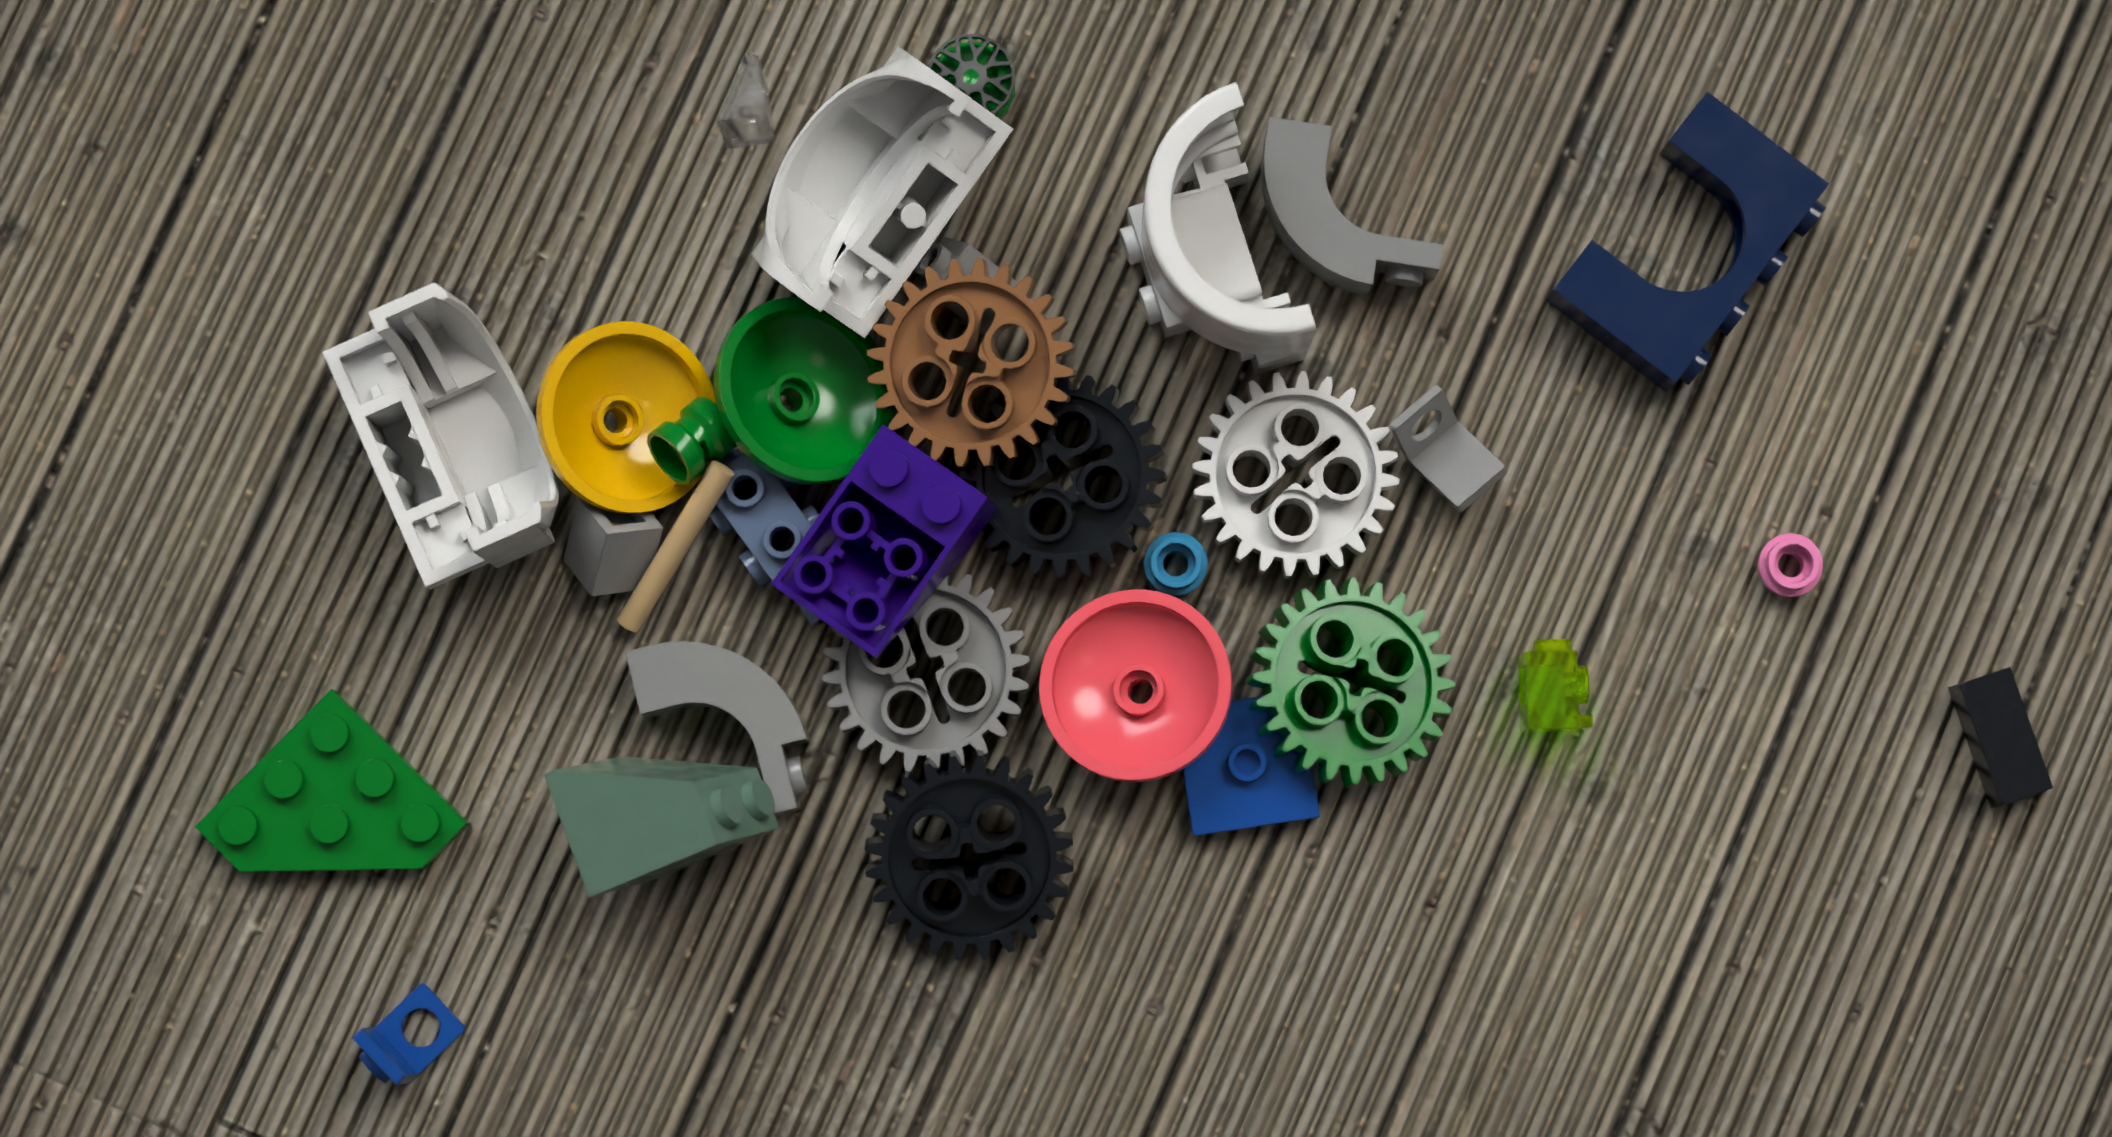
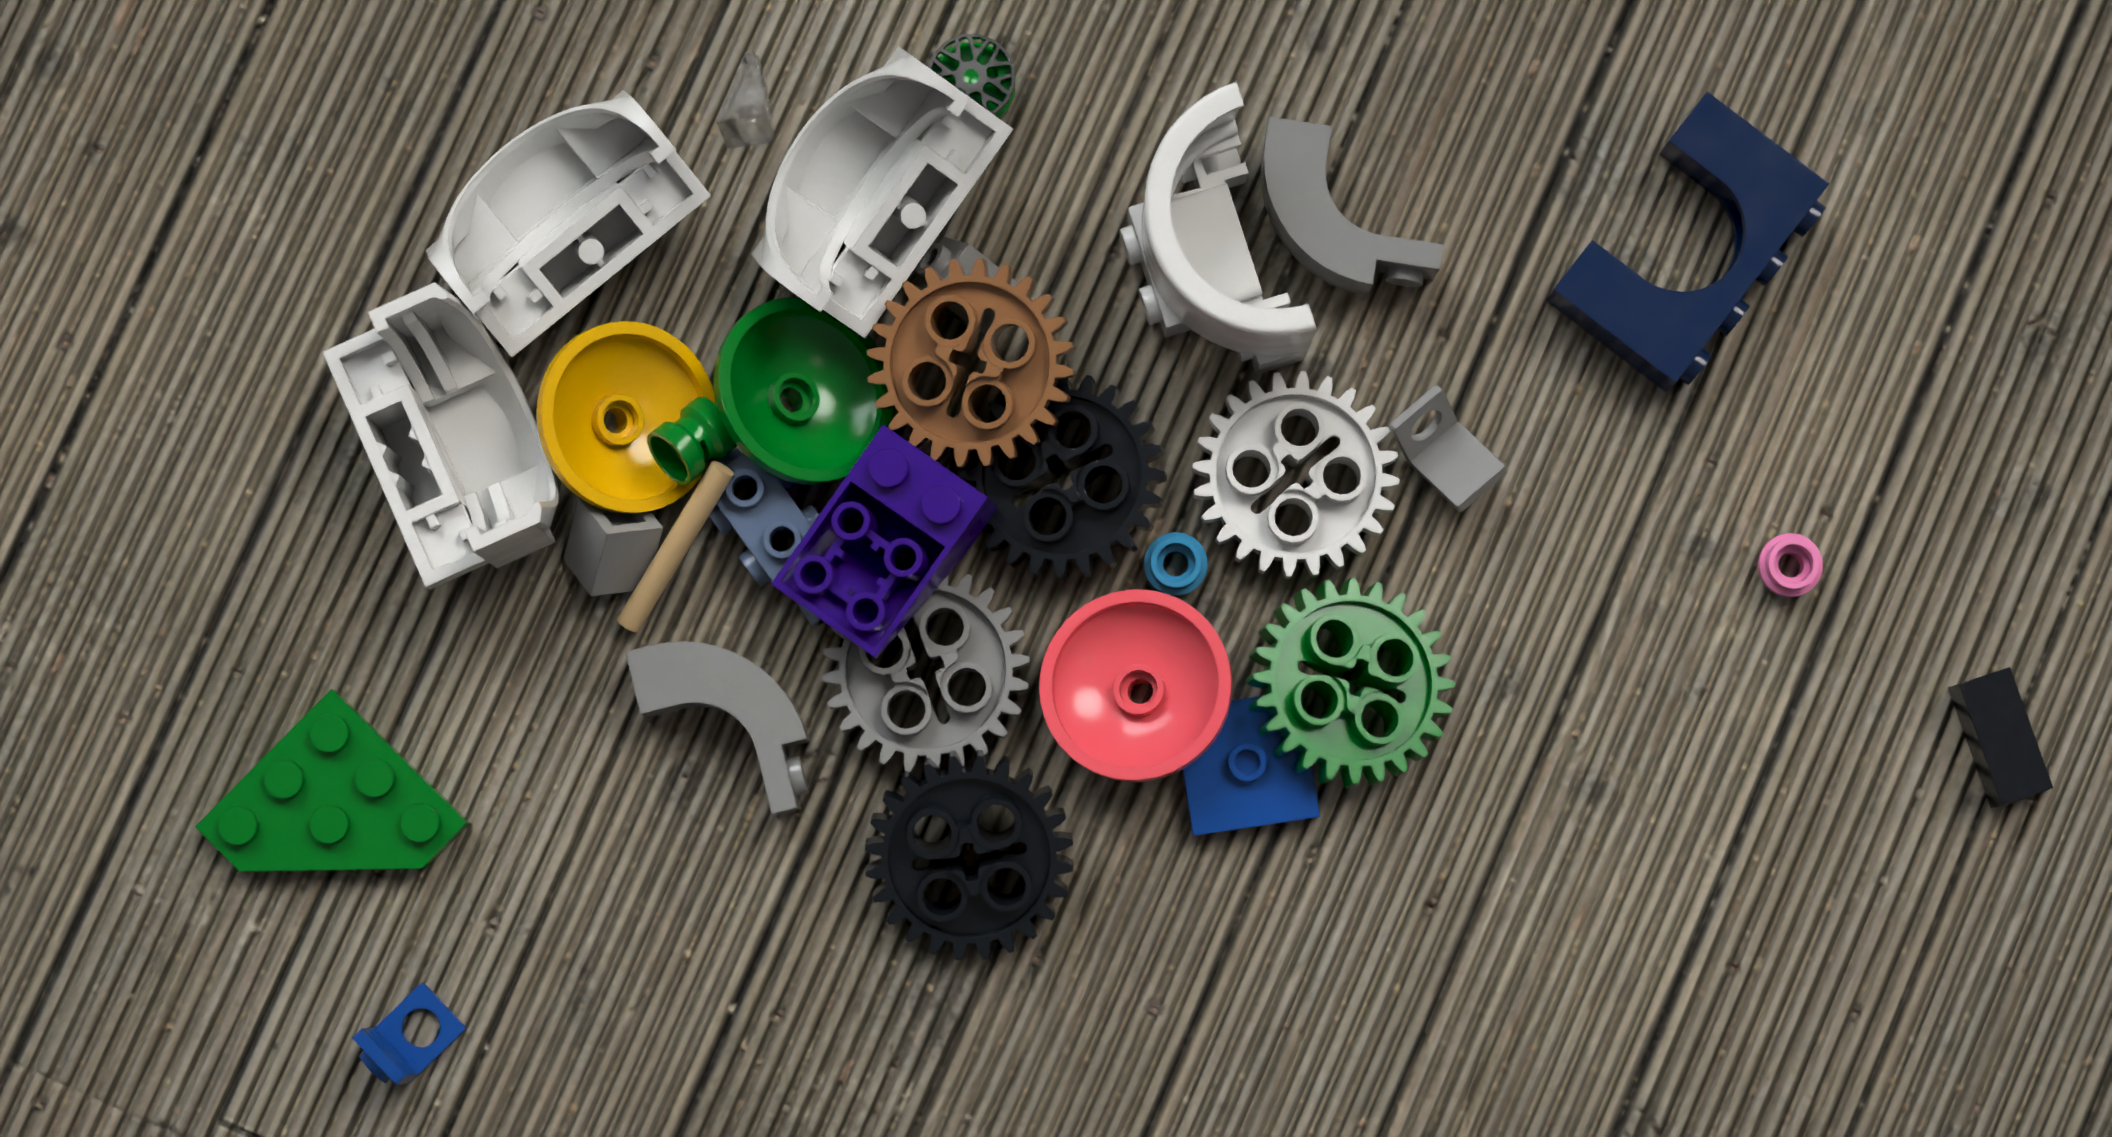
(561, 215): none -> white piece
(655, 816): sand green slope -> none
(1552, 688): clear neon green brick -> none

